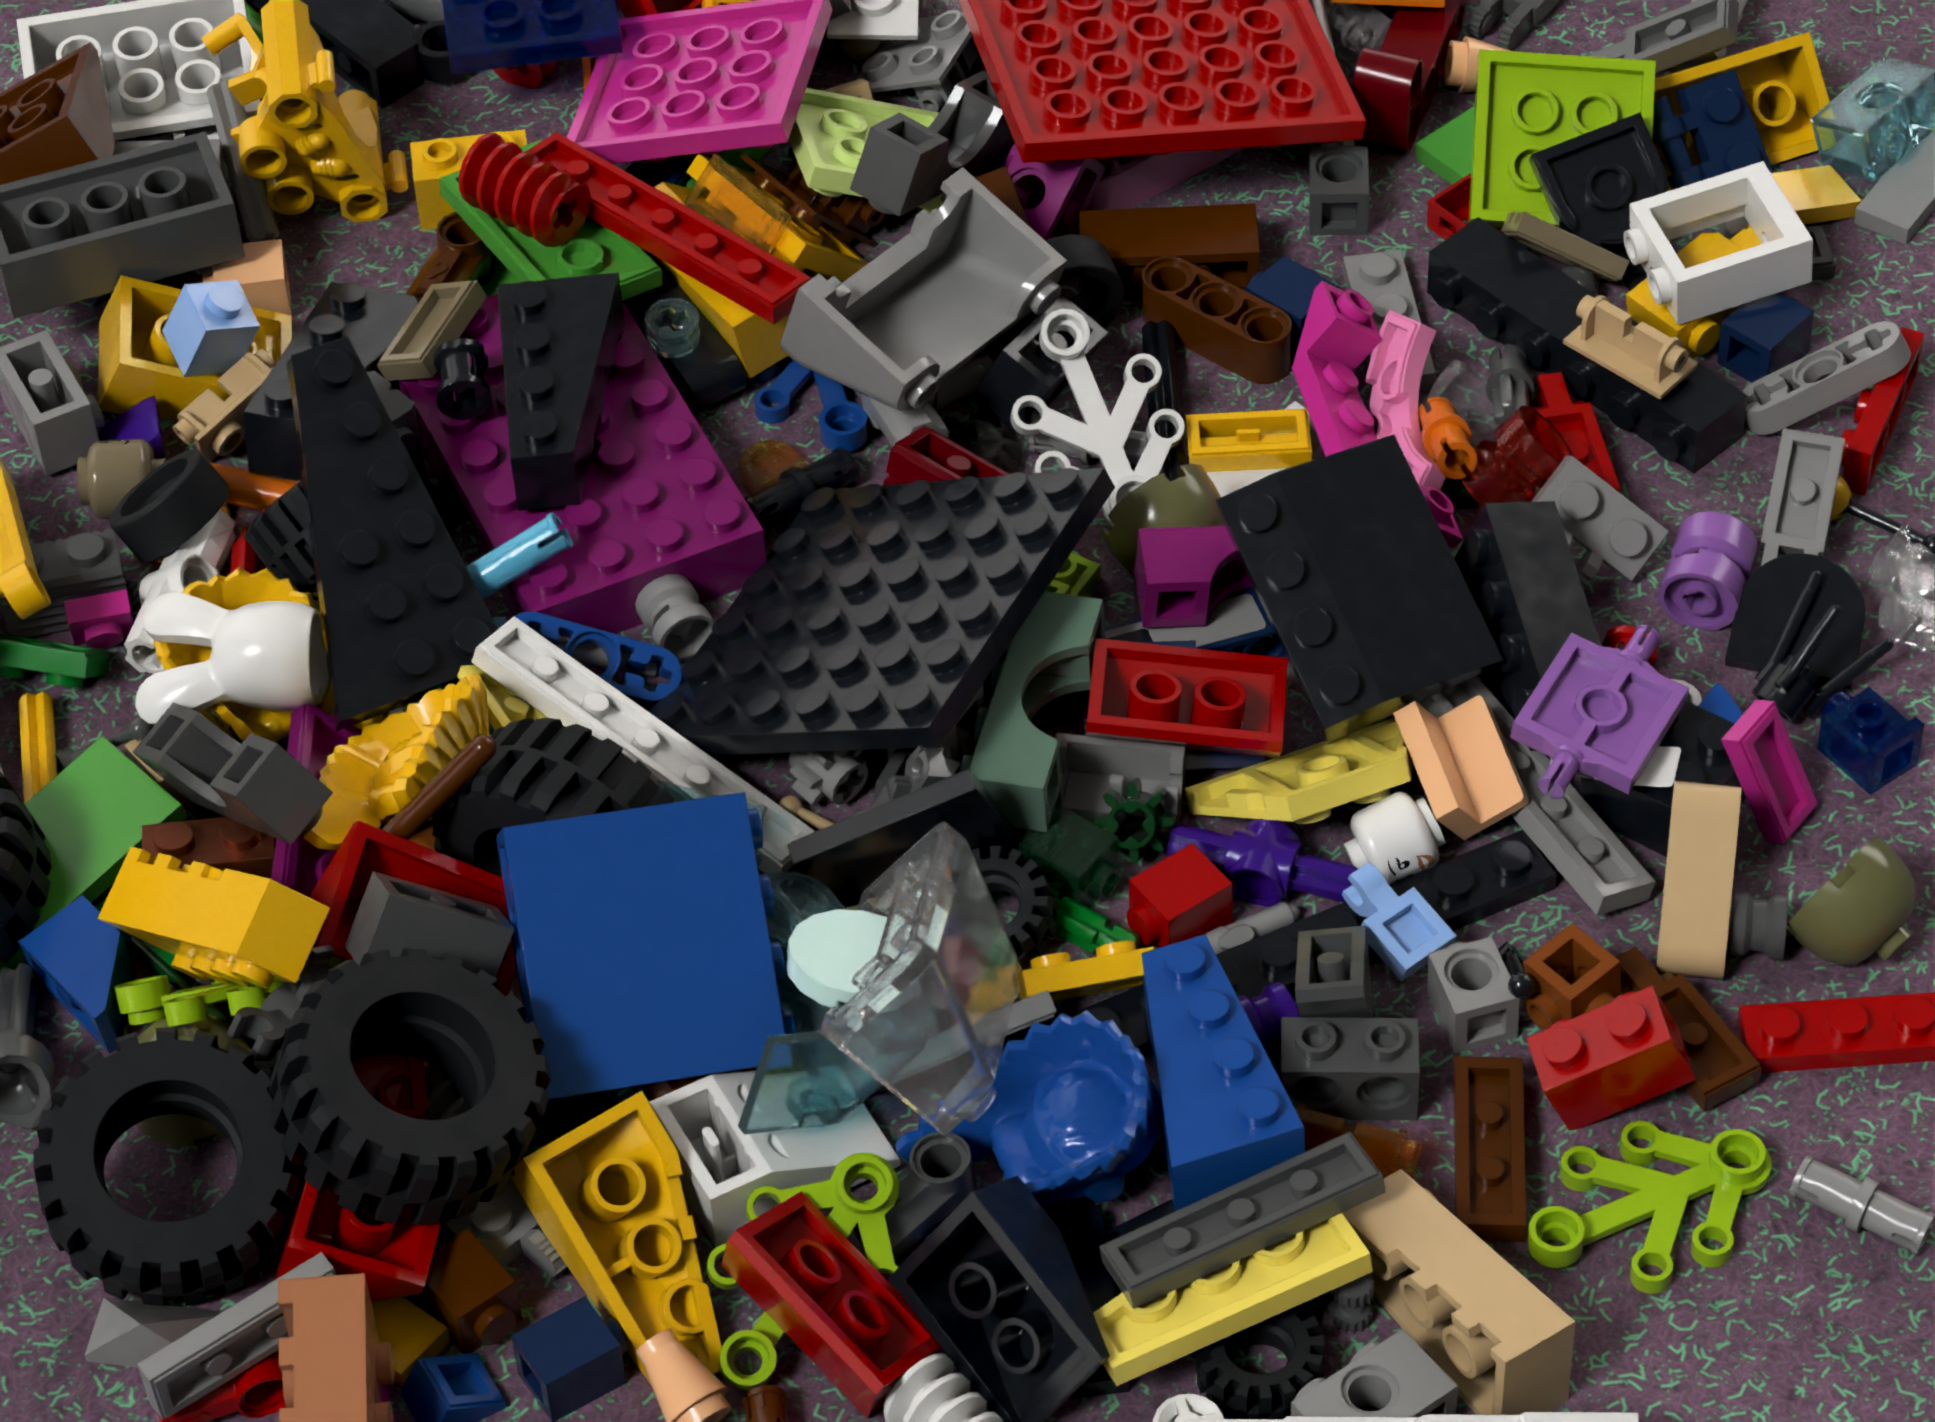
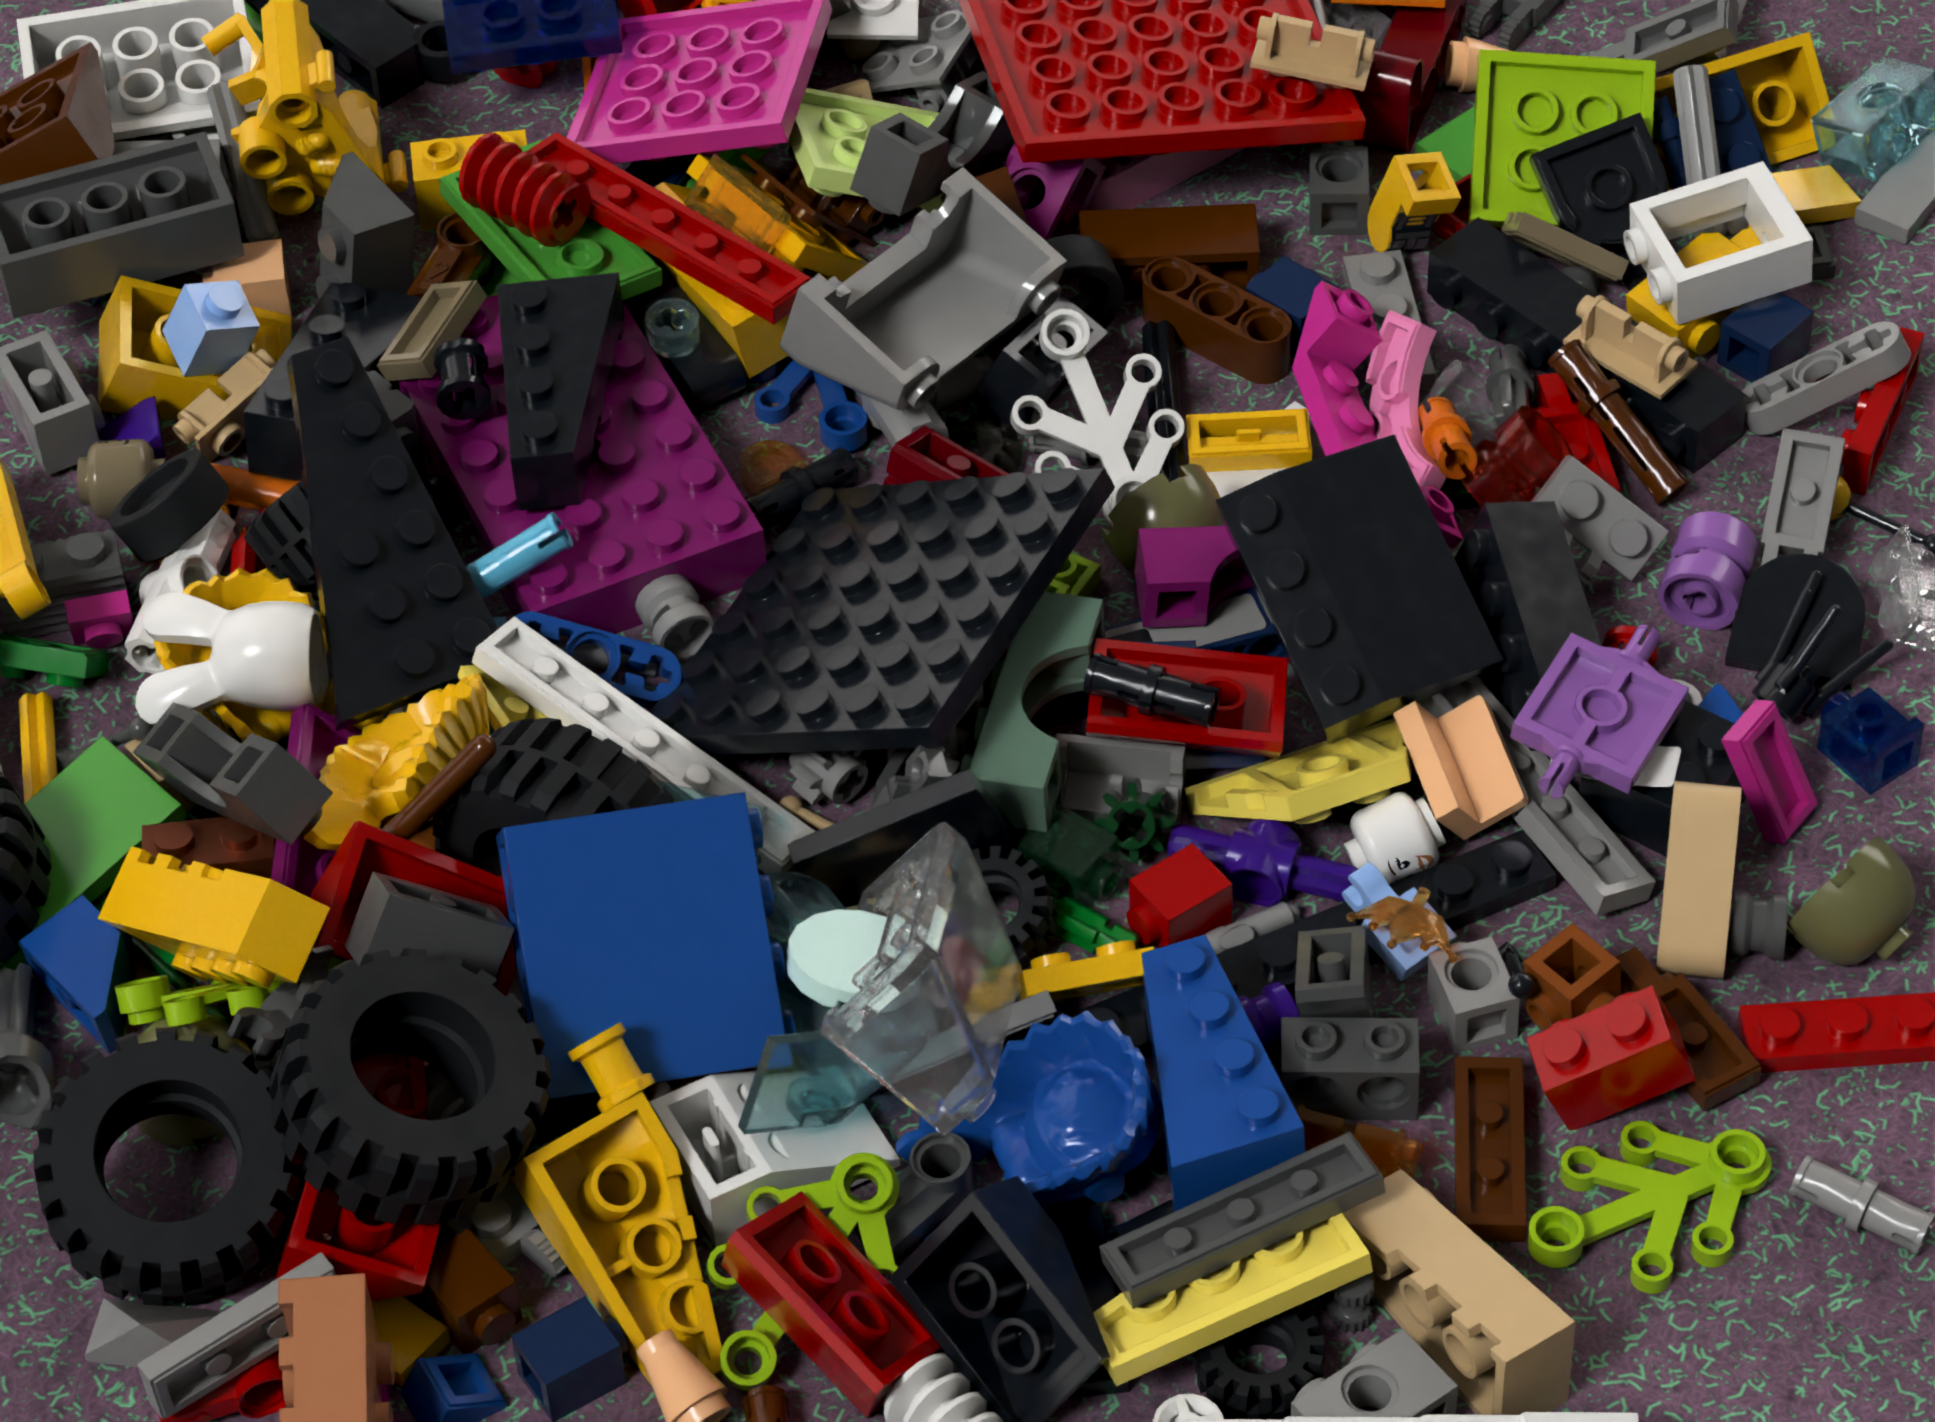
(364, 232): none -> dark grey slope
(611, 1067): none -> yellow bush
(1152, 690): none -> black pin
(1286, 50): none -> tan hinge
(1407, 208): none -> yellow leg
(1407, 922): none -> clear orange piece
(1629, 436): none -> reddish brown pin
(1697, 129): none -> light grey axle

